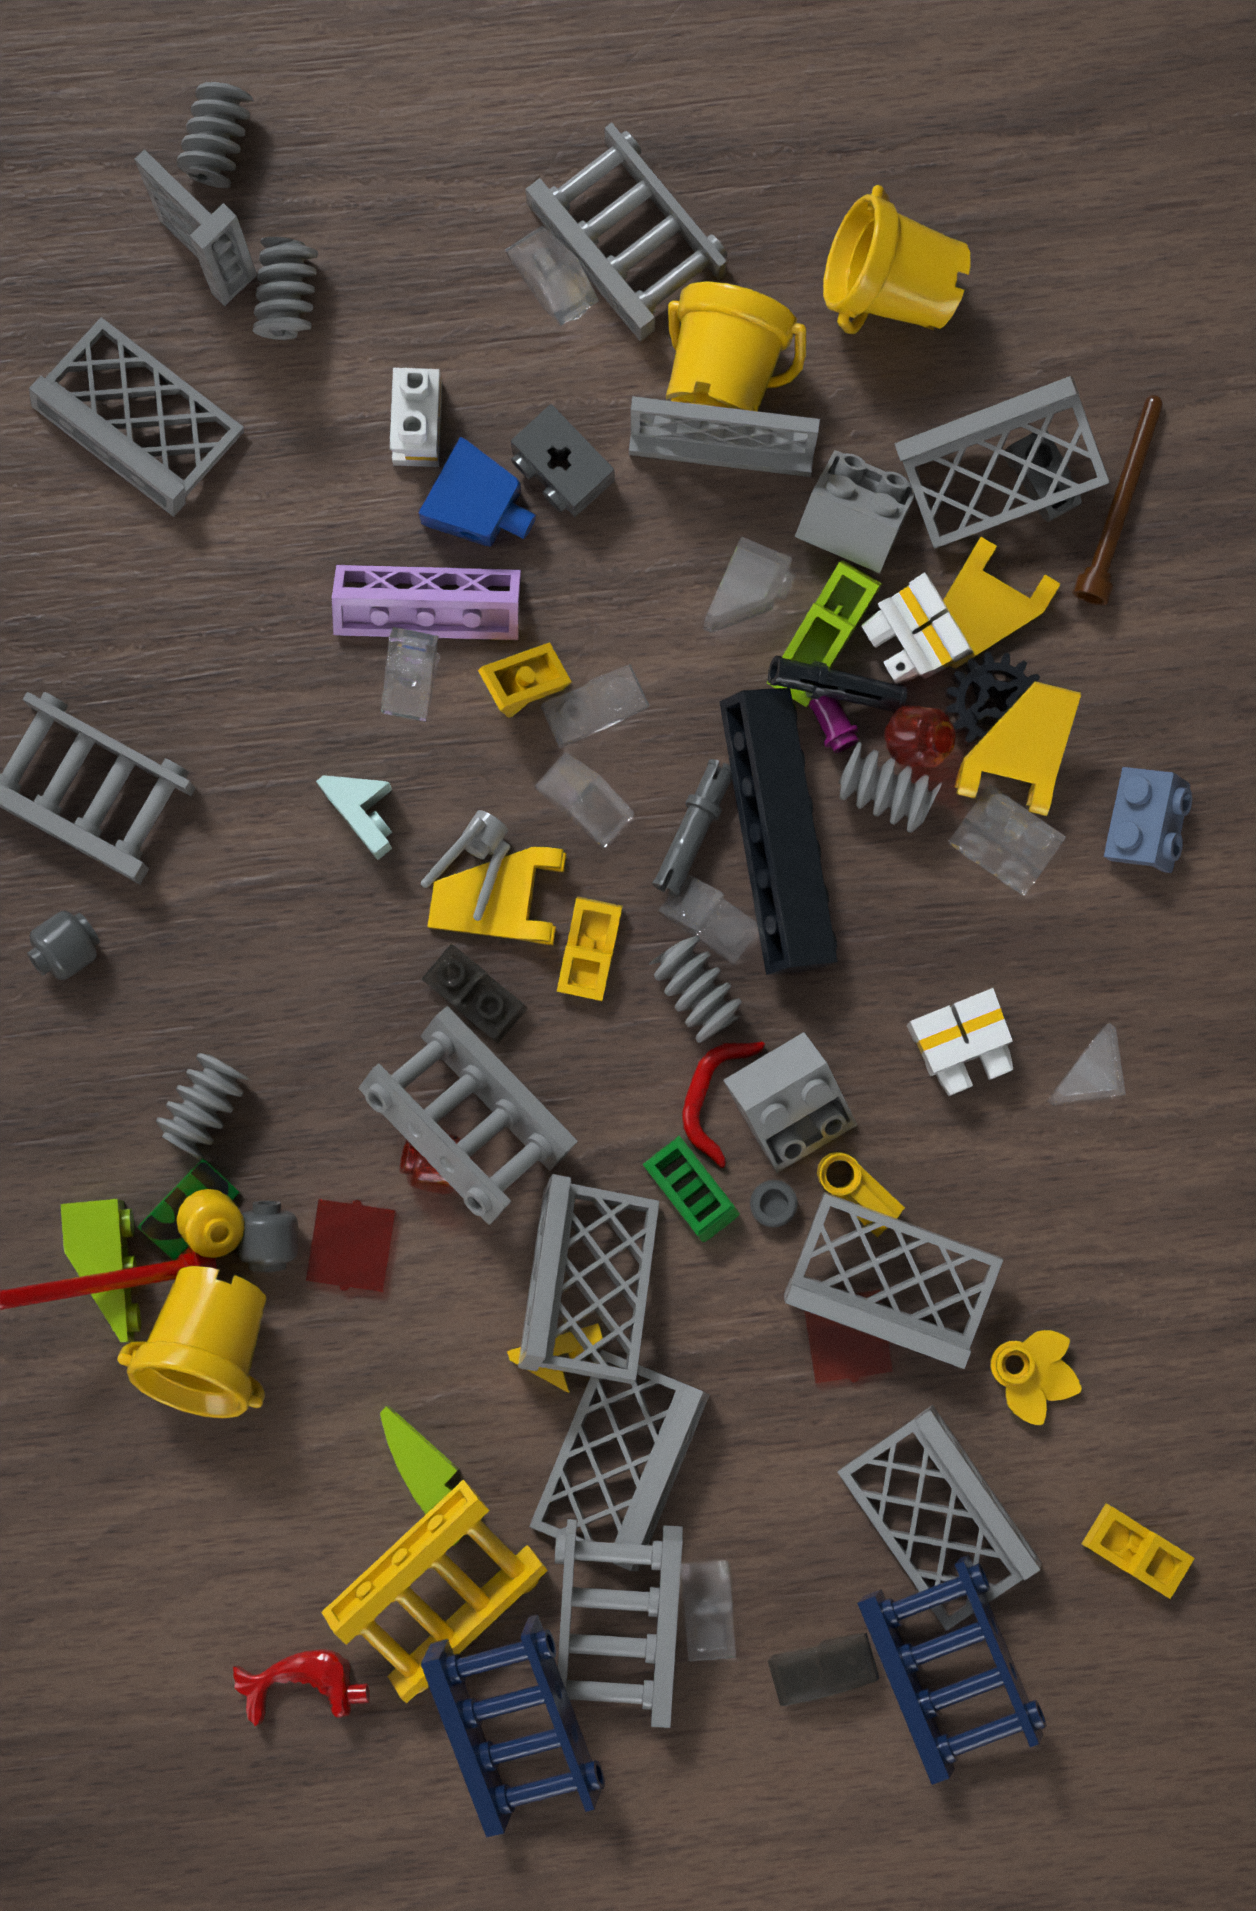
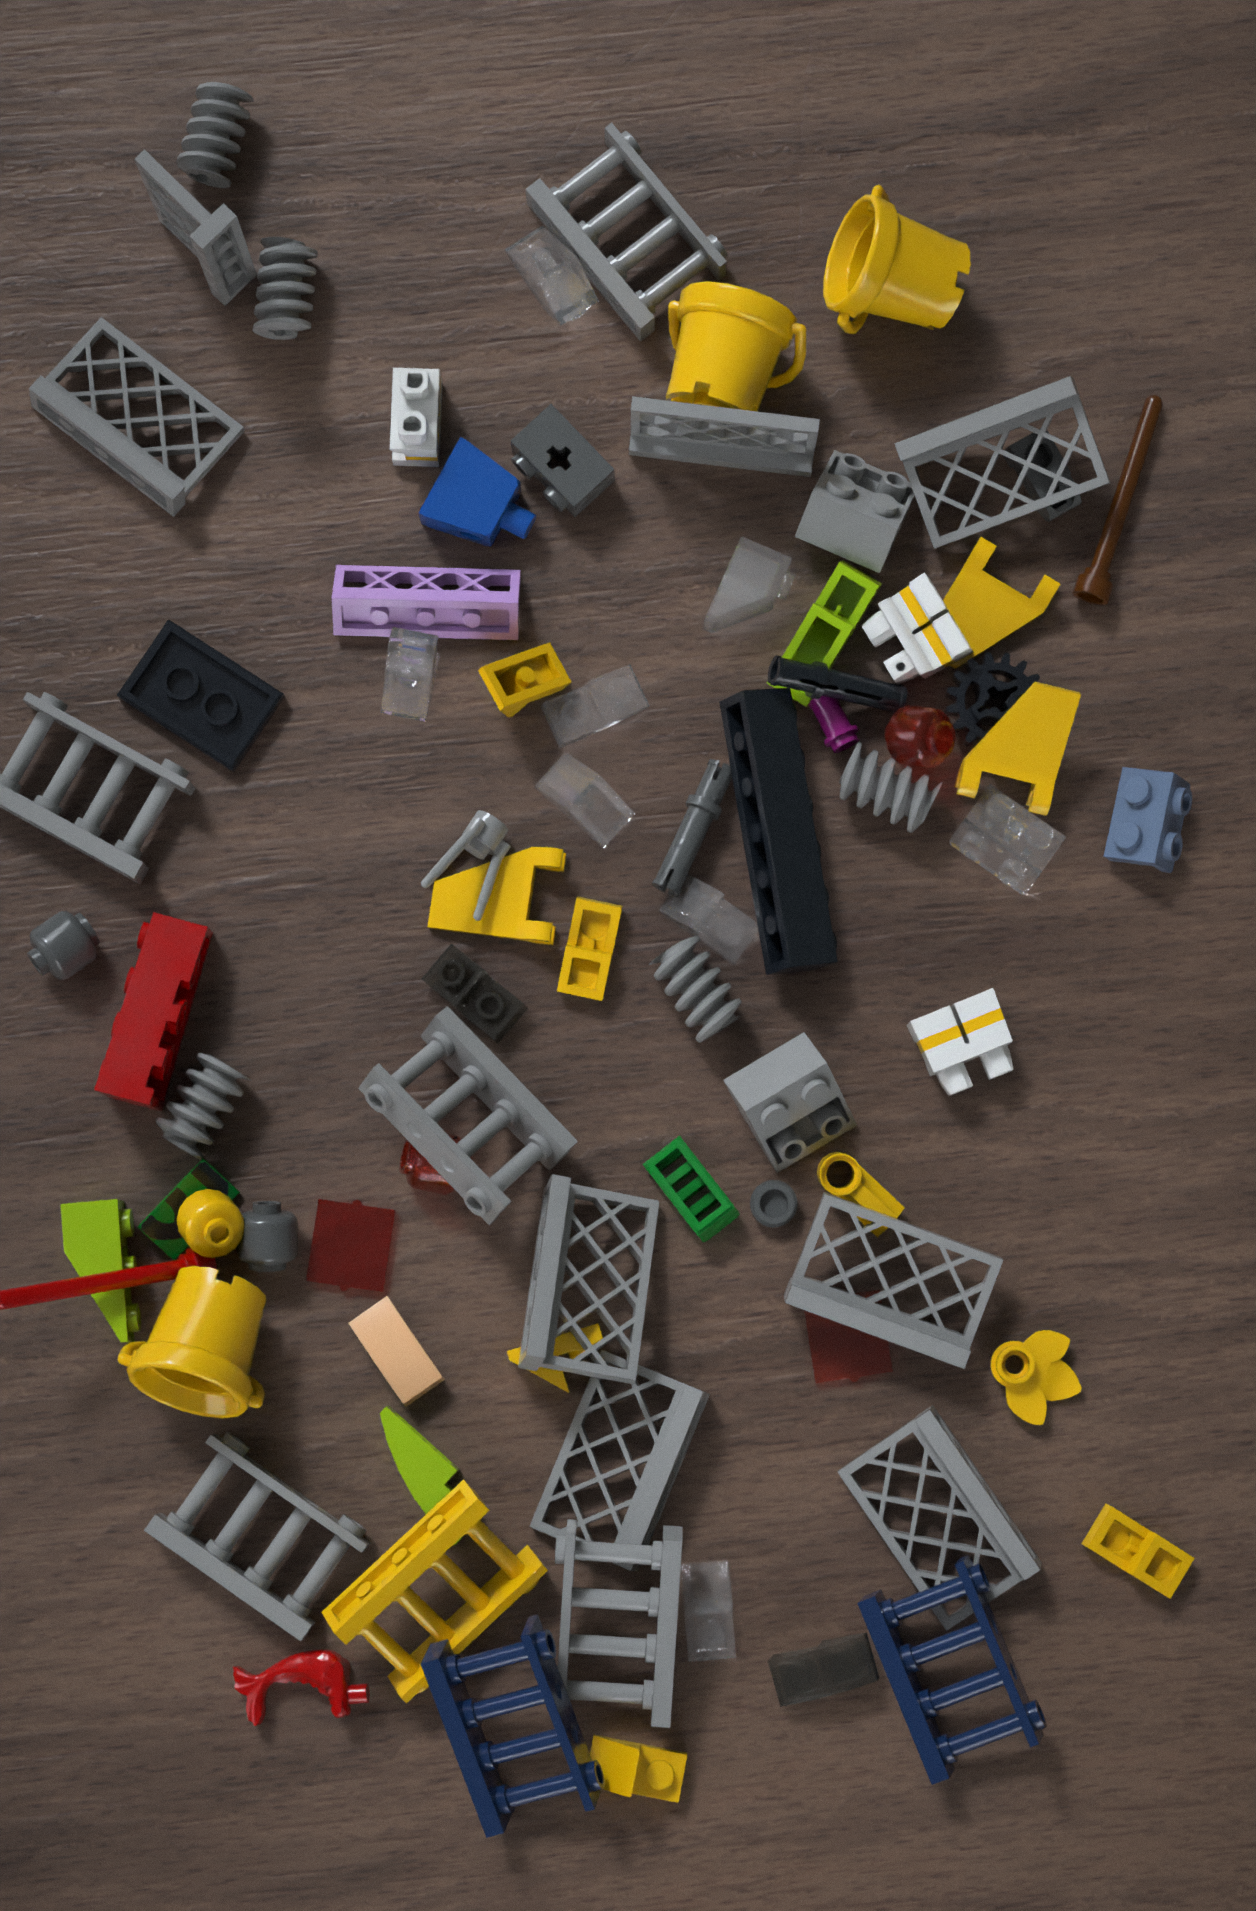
(154, 1012): none -> red wedge
(201, 695): none -> black tile
(215, 1556): none -> light grey fence
(351, 800): light aqua slope -> none
(396, 1351): none -> light nougat slope
(639, 1768): none -> yellow slope
(698, 1090): red animal -> none
(1095, 1073): clear slope -> none

